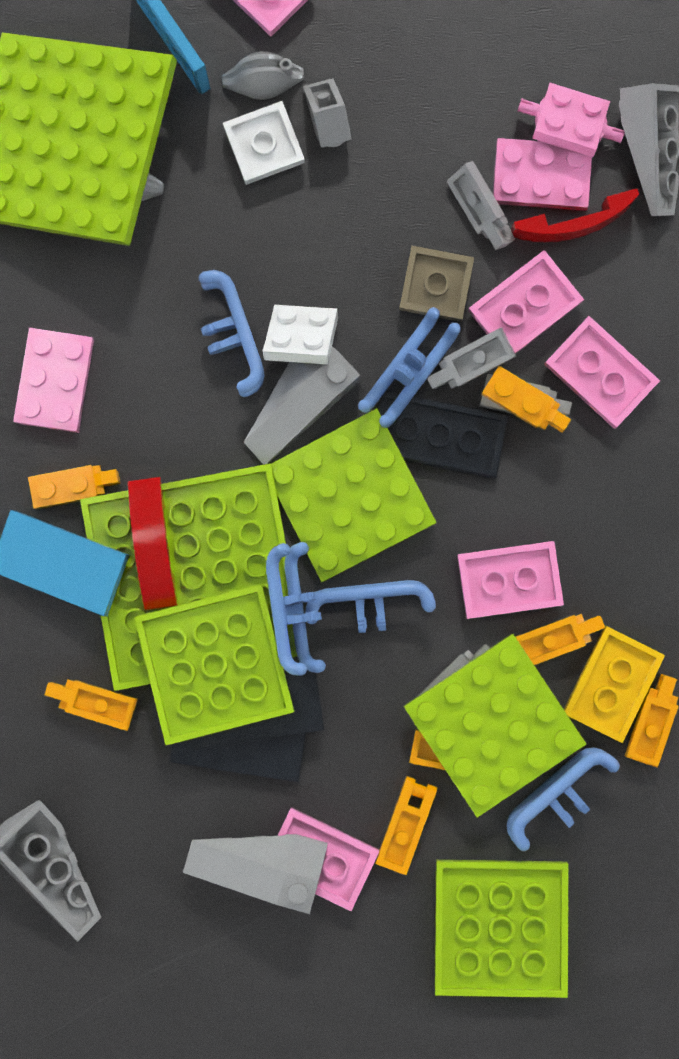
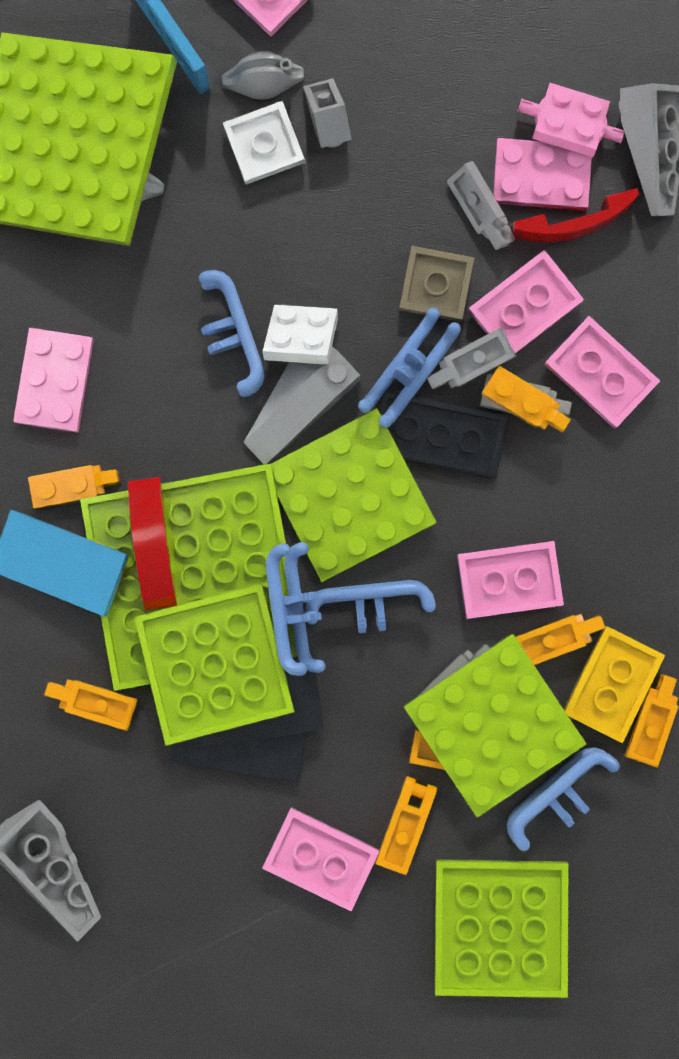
(264, 867): light grey wedge -> none

